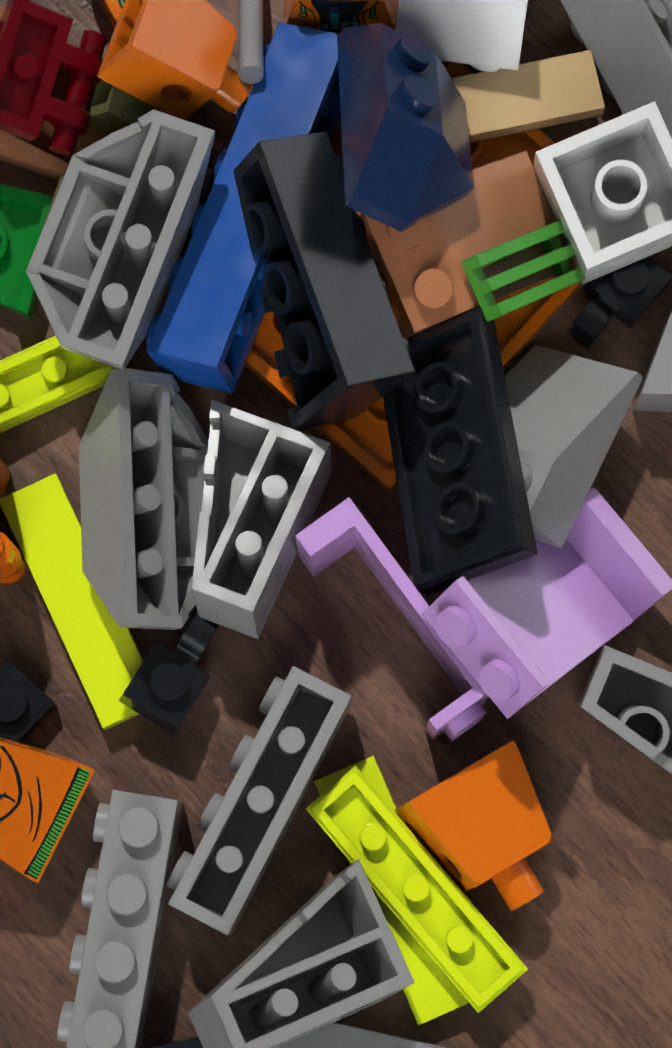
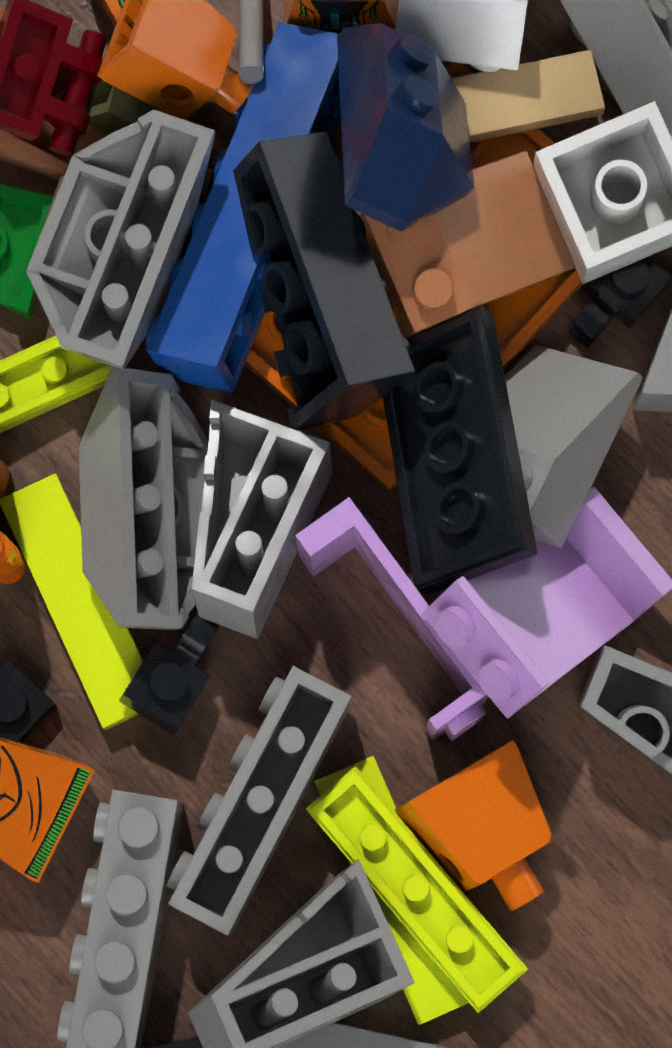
(555, 256): bright green tile -> none

